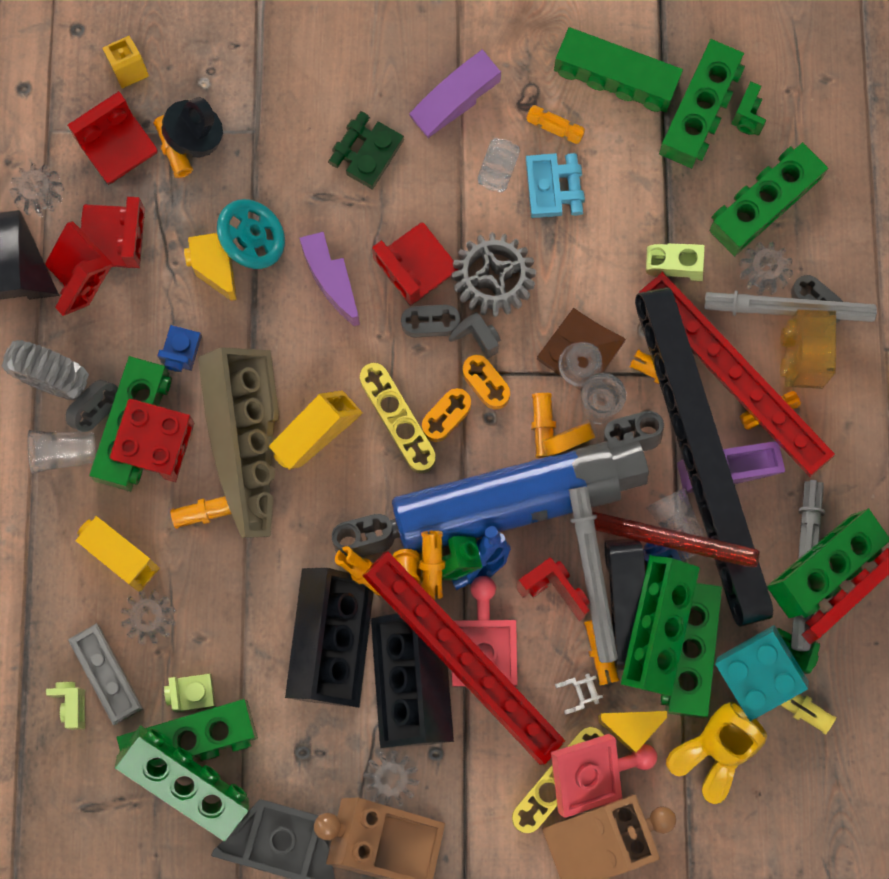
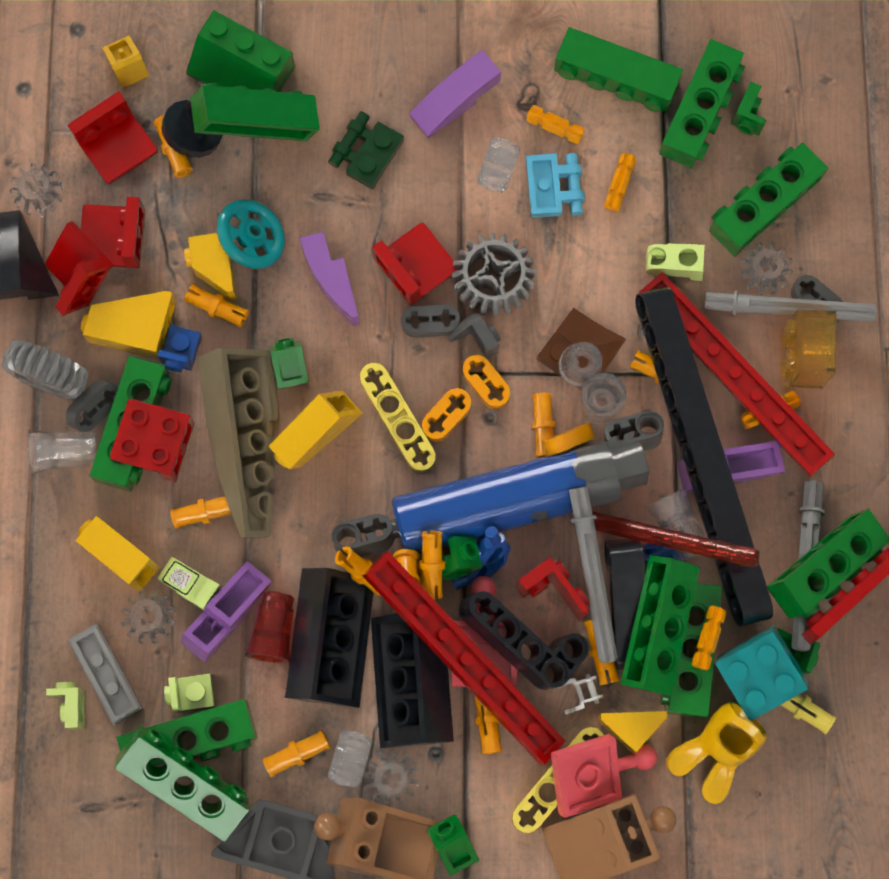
(131, 323): none -> yellow slope
(189, 583): none -> yellowish green leg
(216, 306): none -> light orange pin
(225, 612): none -> medium lavender slope
(238, 57): none -> green slope
(254, 113): none -> green brick
(272, 629): none -> clear red plant
(288, 363): none -> green bracket
(296, 753): none -> light orange pin
(349, 758): none -> clear gear
(452, 844): none -> green bracket
(488, 730): none -> light orange pin
(520, 634): none -> black beam
(620, 182): none -> light orange axle
(708, 638): none -> light orange axle

